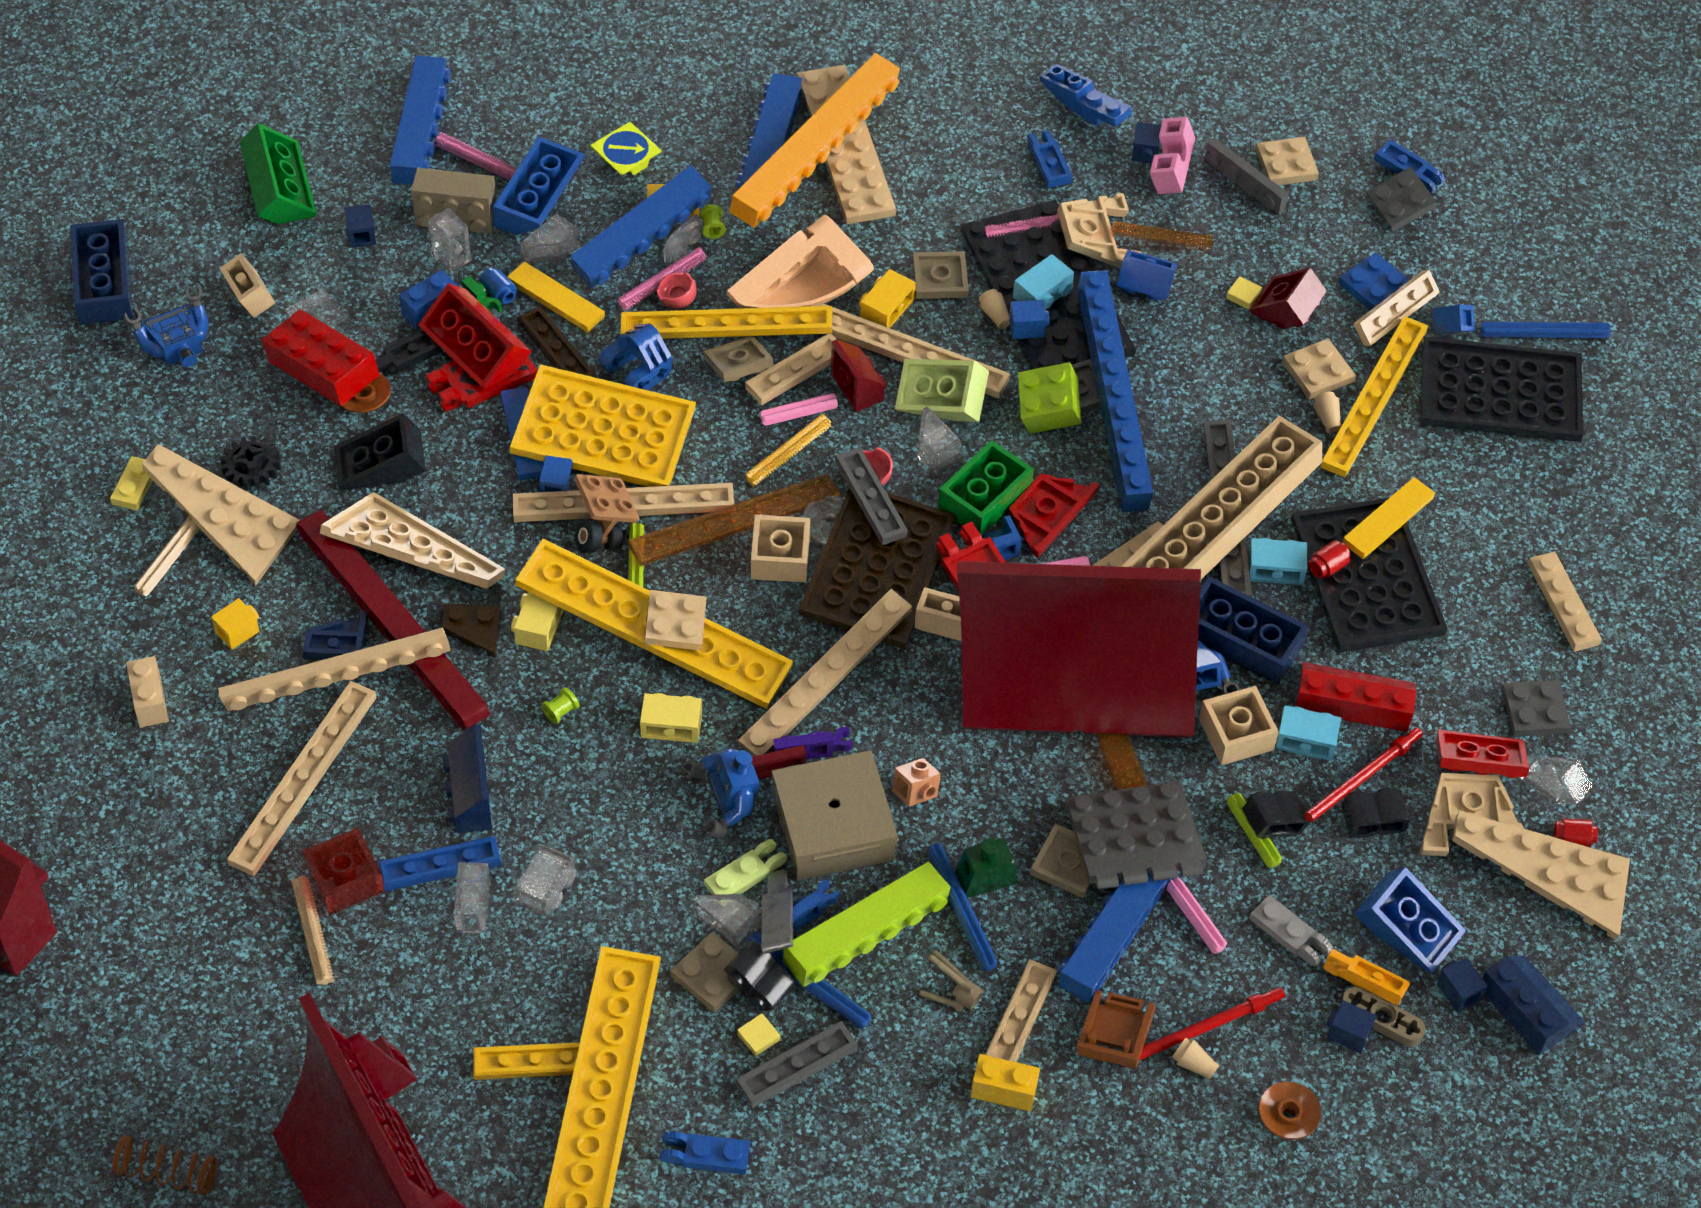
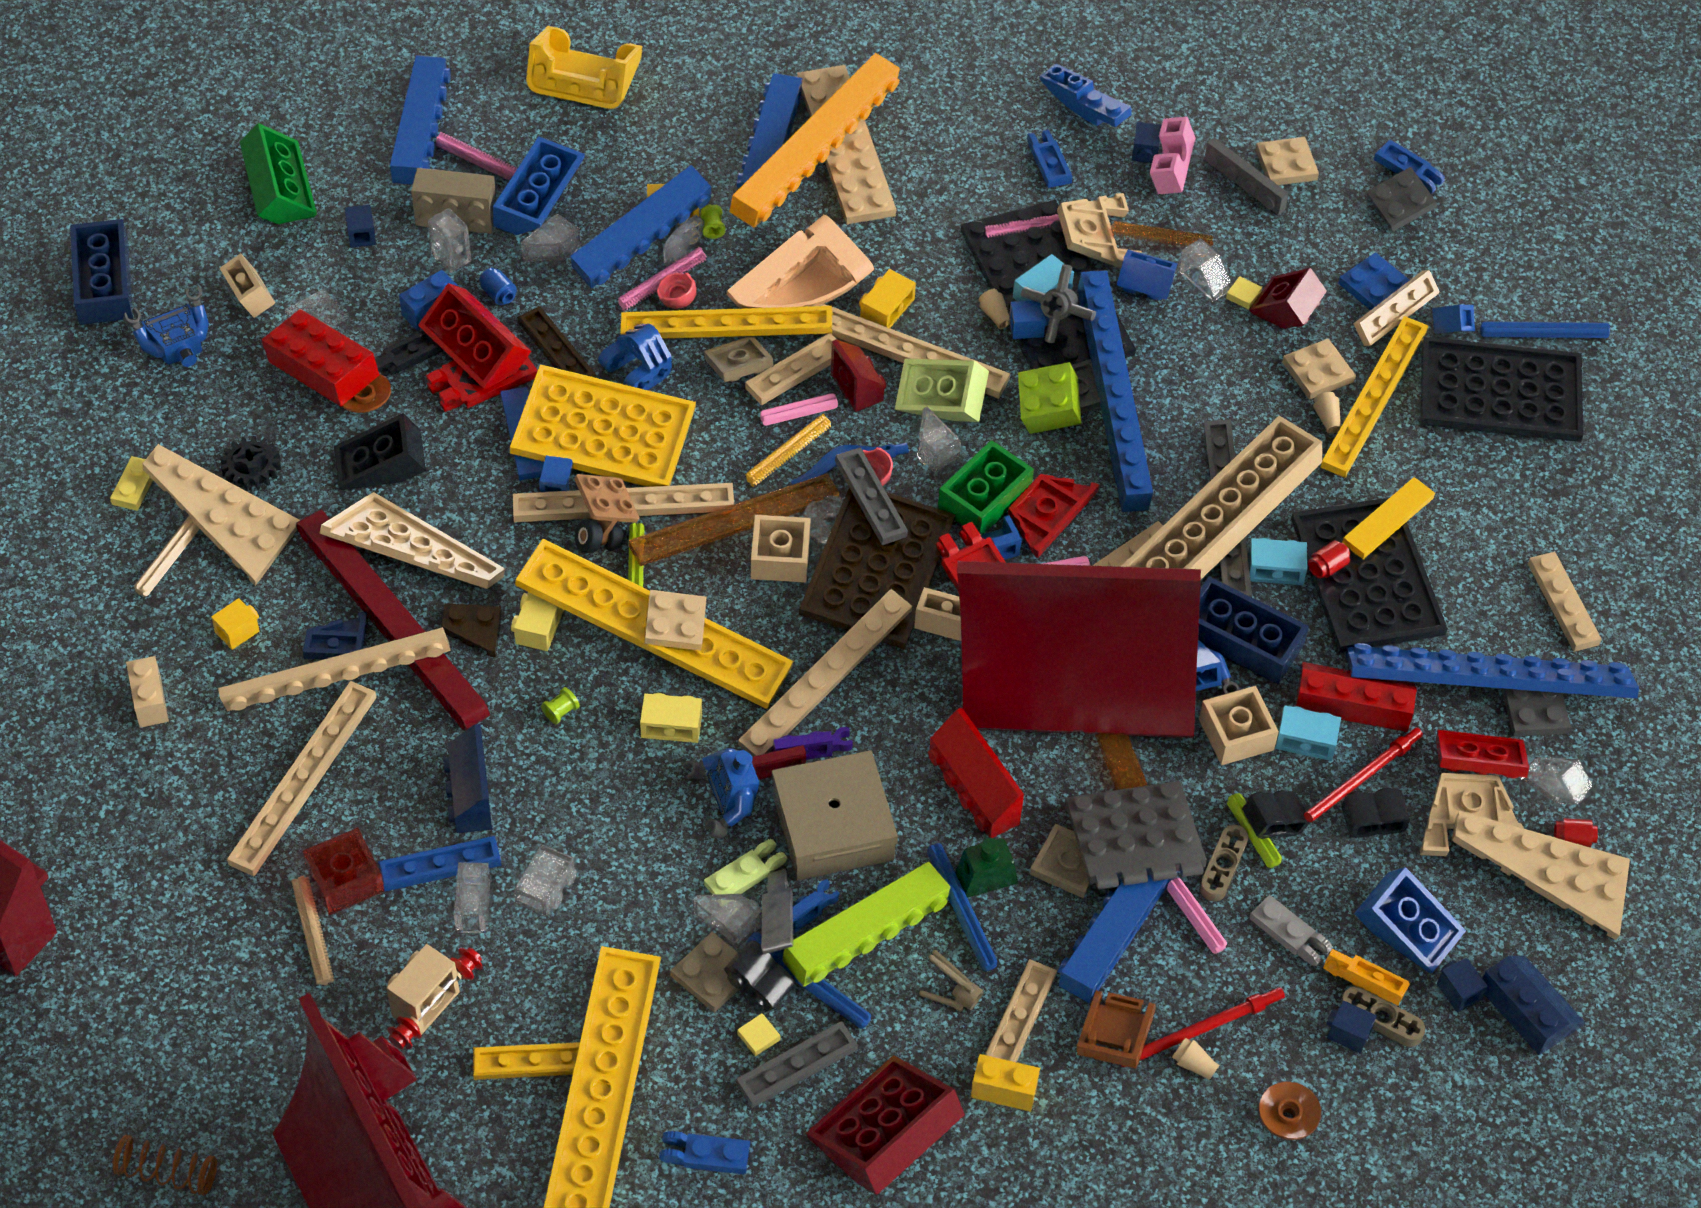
(425, 990): none -> tan brick
(480, 294): green plate -> none
(556, 297): yellow tile -> none
(579, 75): none -> yellow windscreen
(626, 149): piece -> none
(827, 462): none -> blue piece
(886, 1123): none -> dark red slope
(916, 782): nougat brick -> none
(940, 275): dark tan plate -> none
(976, 775): none -> red slope
(1058, 296): none -> dark grey bar
(1205, 269): none -> clear slope
(1225, 874): none -> dark tan beam
(1491, 671): none -> blue plate

